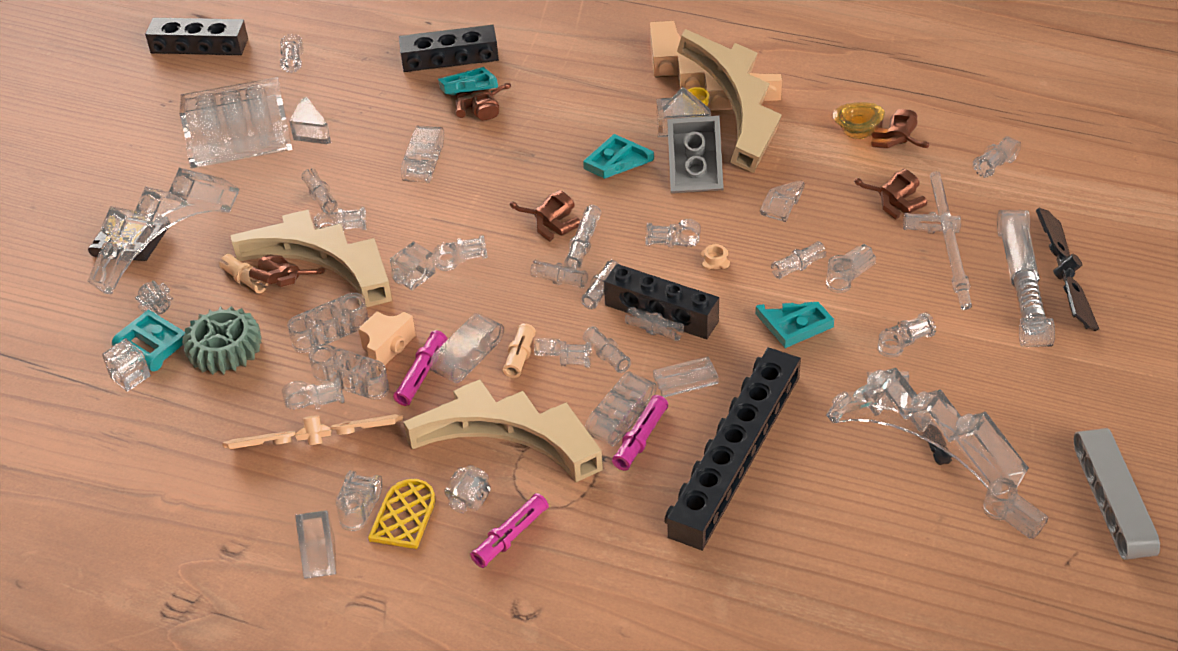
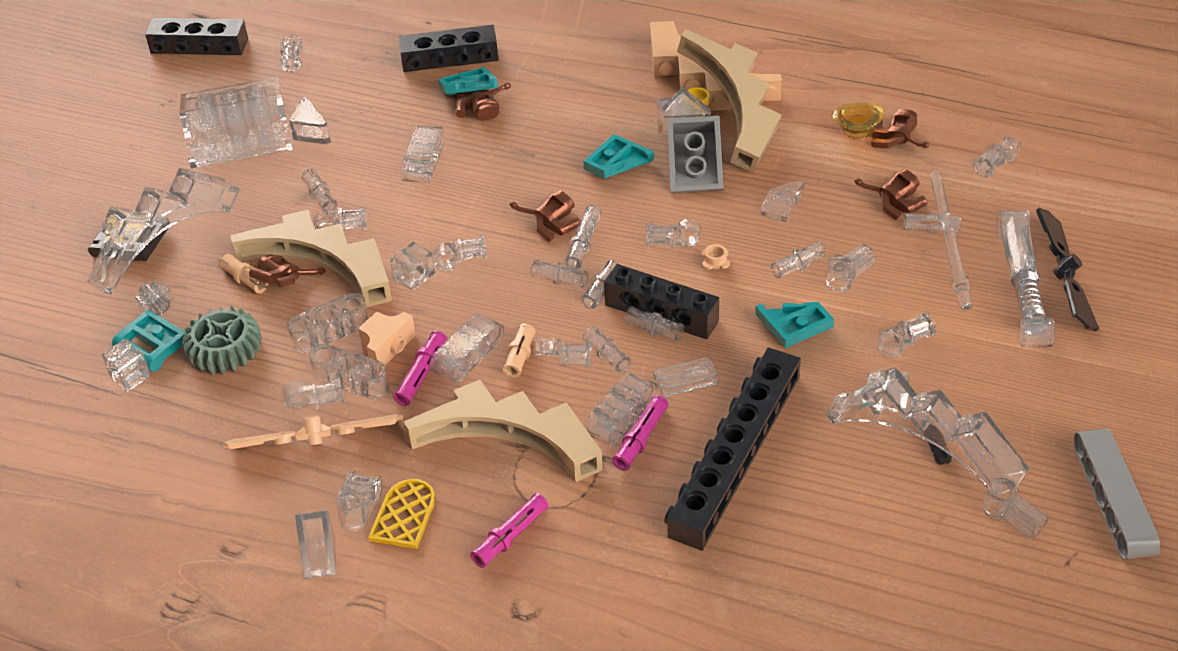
(467, 489): clear head -> none

